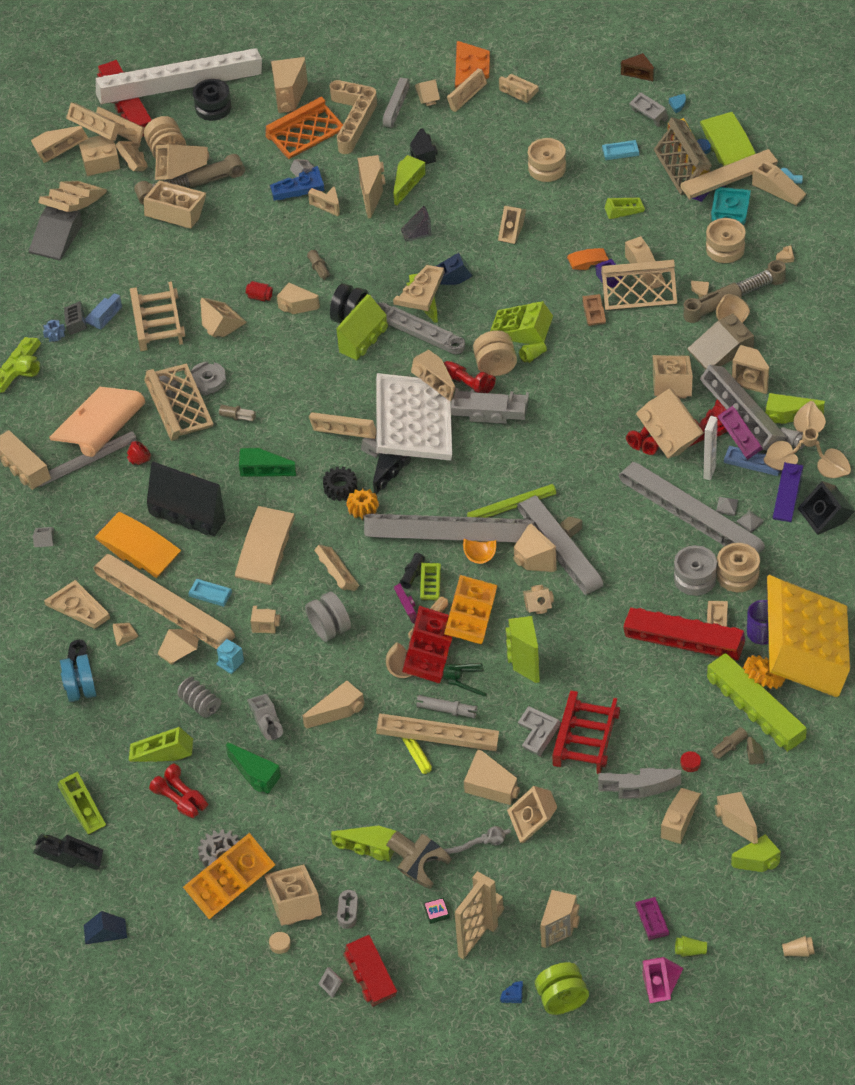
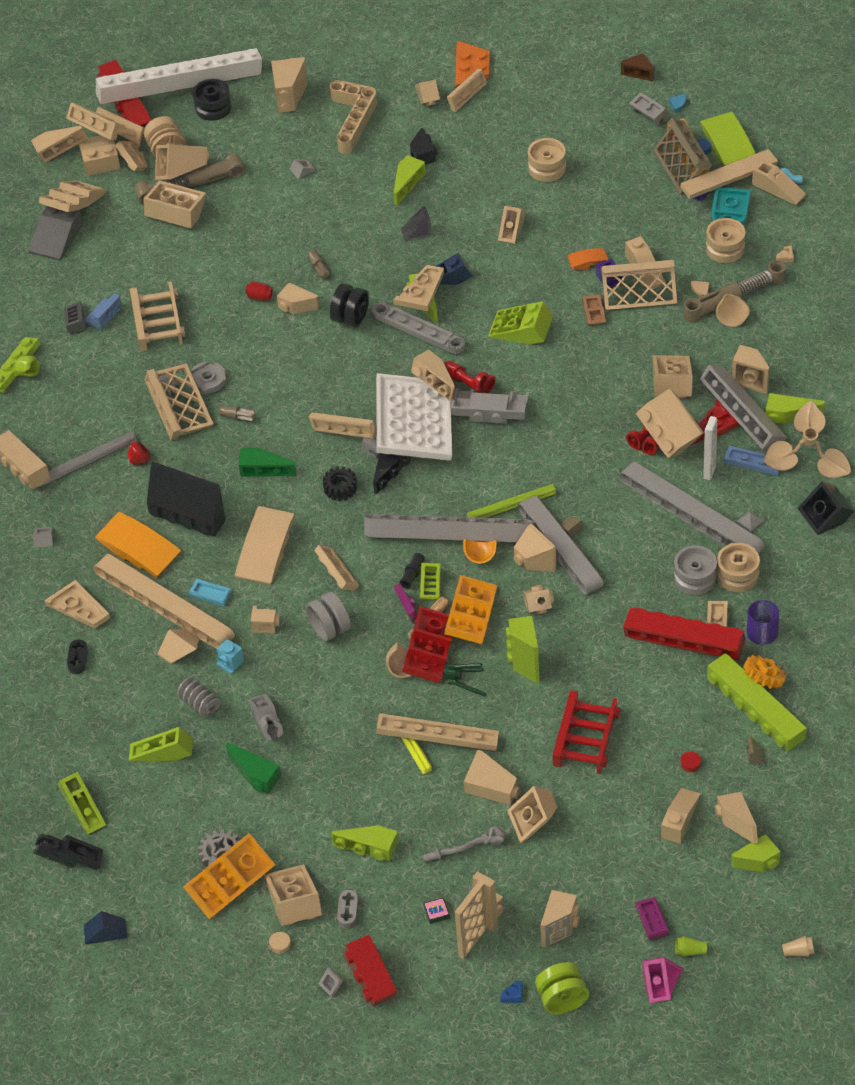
(54, 330): medium blue gear -> none
(76, 678): dark azure wheel -> none
(99, 419): light nougat door -> none
(124, 633): tan slope -> none
(191, 797): red piece -> none
(219, 318): tan slope -> none
(296, 120): orange fence -> none
(298, 186): blue wing -> none
(326, 202): tan slope -> none
(337, 705): tan slope -> none
(361, 328): lime slope -> none
(362, 503): light orange gear -> none
(371, 181): tan slope -> none
(396, 102): light grey beam -> none
(416, 855): dark tan connector -> none
(455, 708): light grey pin -> none
(495, 353): tan wheel -> none
(518, 87): tan bracket -> none
(532, 351): lime cone -> none
(541, 727): light grey plate -> none
(618, 207): lime slope -> none
(620, 150): medium azure tile -> none
(648, 783): light grey slope -> none
(721, 342): slope -> none
(727, 506): light grey slope -> none
(729, 743): dark tan axle -> none
(740, 432): magenta plate -> none
(788, 492): dark purple slope -> none
(793, 437): light grey cone -> none
(807, 637): yellow slope -> none

